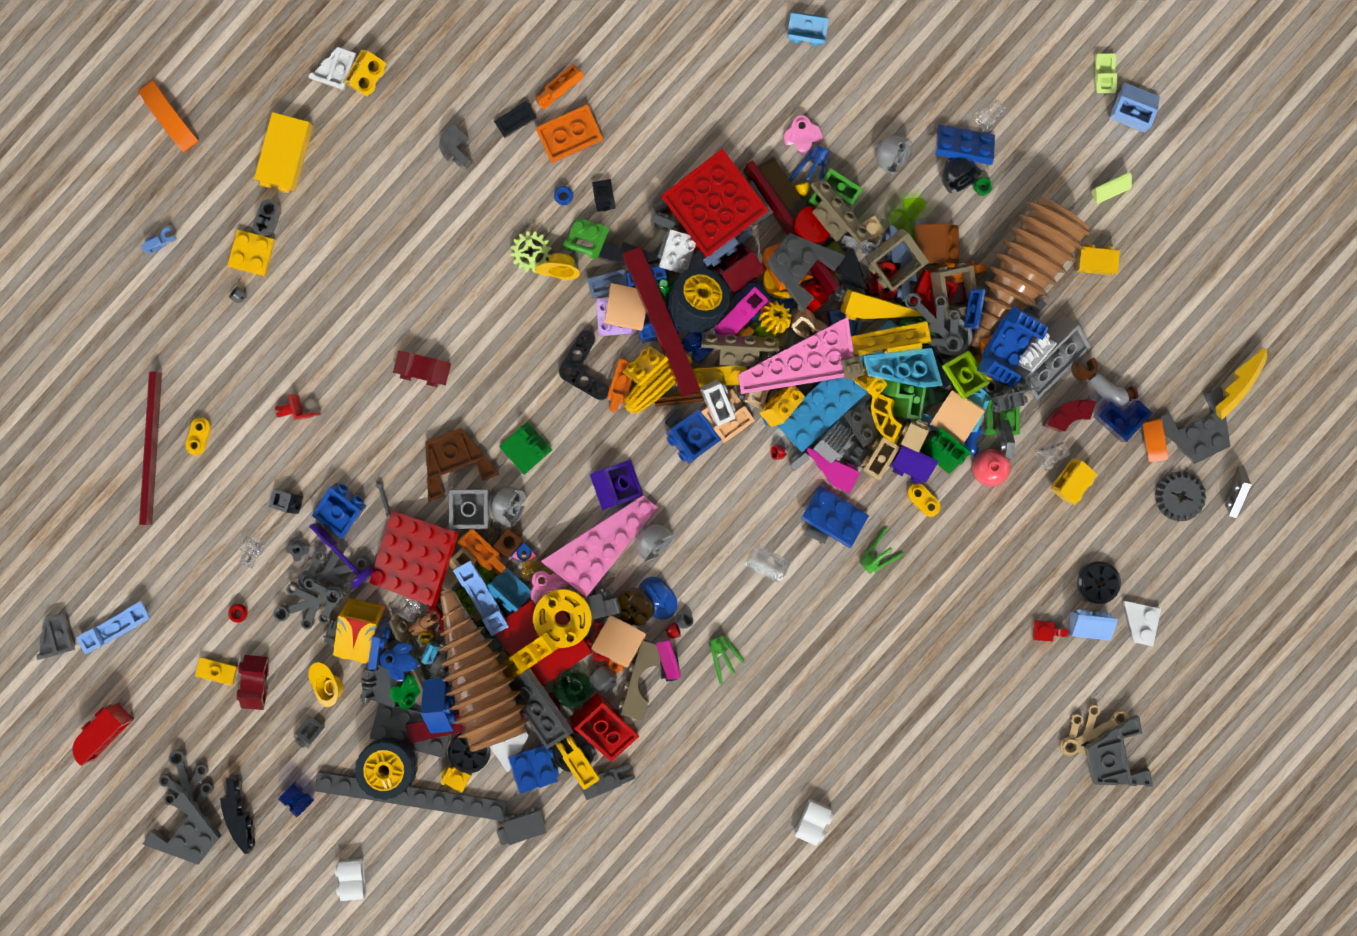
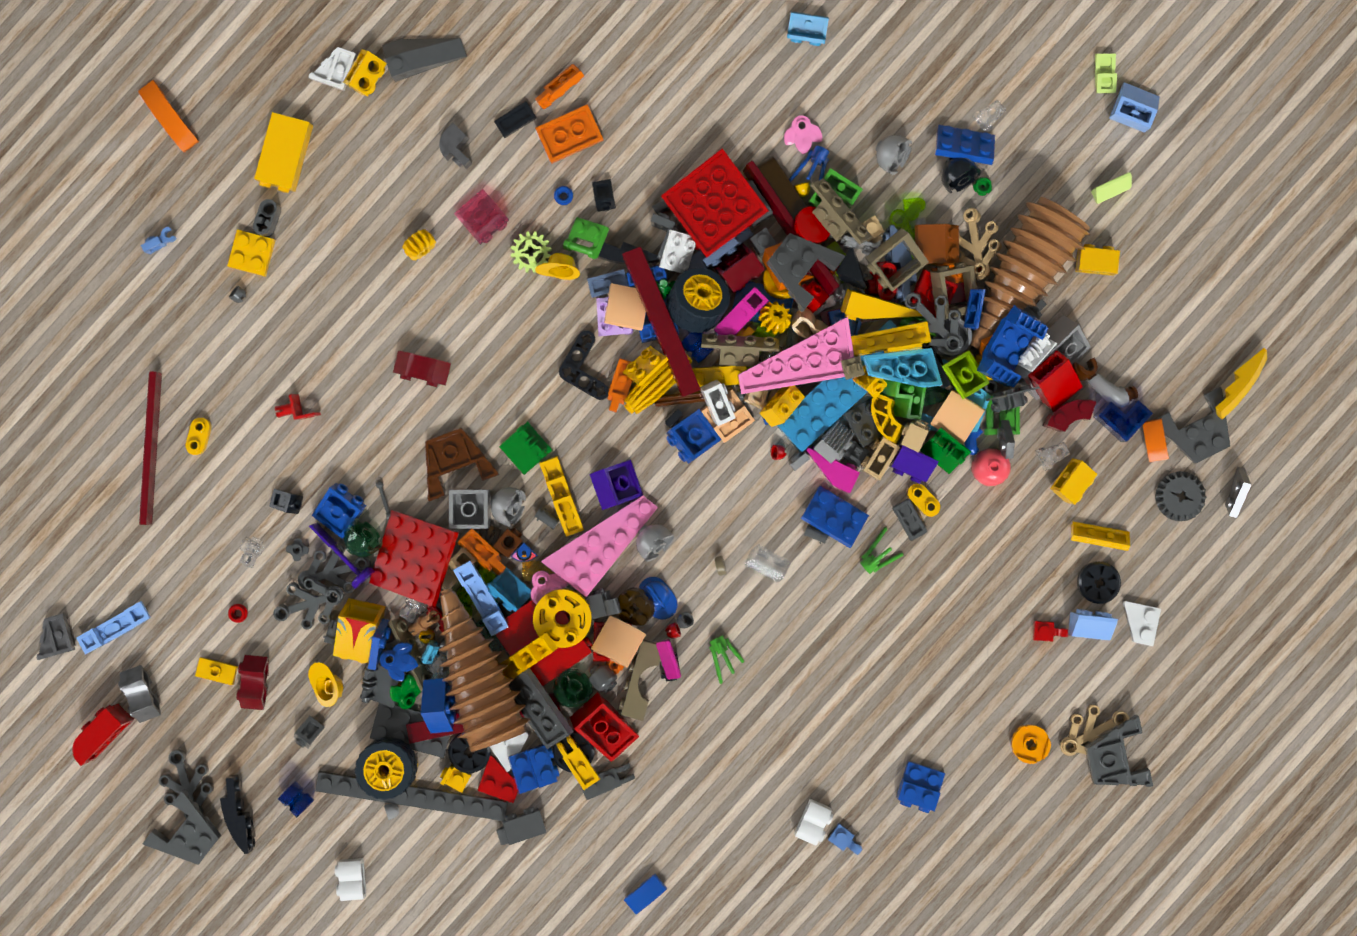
(137, 689): none -> flat silver brick
(361, 539): none -> clear green cylinder
(391, 810): none -> light grey hinge
(417, 56): none -> dark grey wedge
(419, 244): none -> yellow gear
(482, 217): none -> clear pink plate
(498, 781): none -> red wing
(546, 518): none -> dark grey pin
(561, 496): none -> yellow slope
(645, 894): none -> blue slope
(720, 565): none -> dark tan tile
(762, 241): none -> dark grey brick
(830, 302): none -> white hand
(843, 838): none -> medium blue plate
(909, 519): none -> dark grey plate
(920, 787): none -> blue plate
(979, 244): none -> tan plant
(1039, 737): none -> light orange plate
(1055, 380): none -> red brick
(1100, 536): none -> yellow plate

